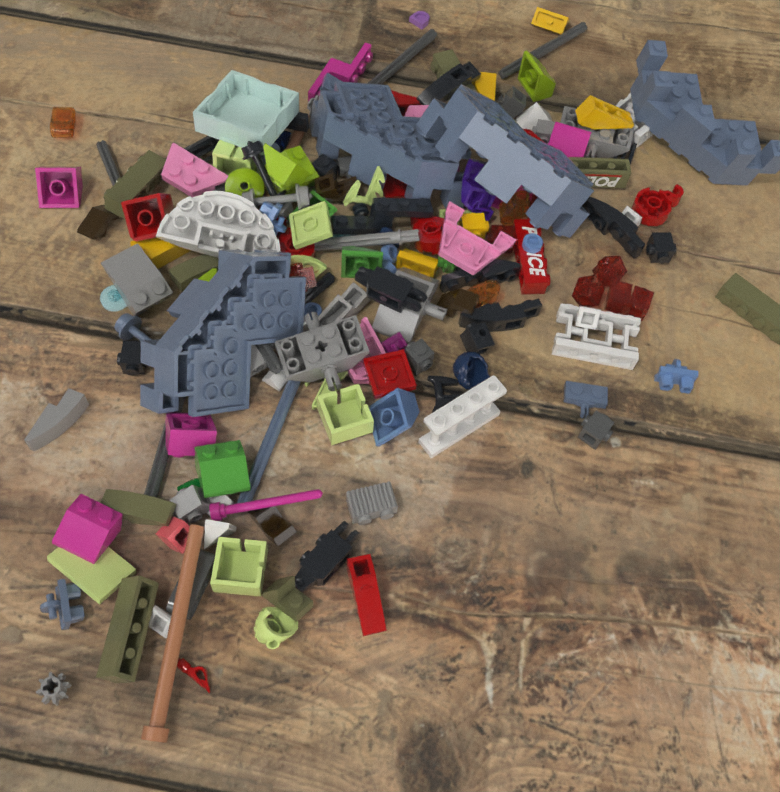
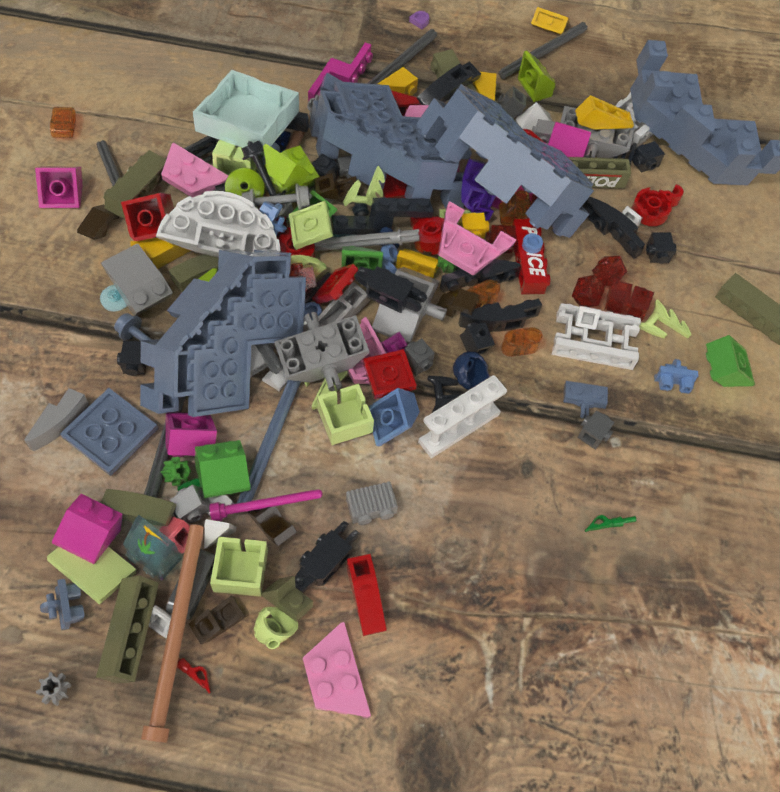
(109, 431): none -> sand blue plate
(151, 549): none -> clear light blue slope
(176, 471): none -> bright green gear
(218, 620): none -> dark brown slope
(335, 283): none -> red plate
(335, 675): none -> bright pink wing
(402, 82): none -> yellow slope
(521, 341): none -> clear orange beam
(607, 523): none -> green hand
(648, 156): none -> black brick
(670, 320): none -> yellowish green piece
(729, 363): none -> bright green slope

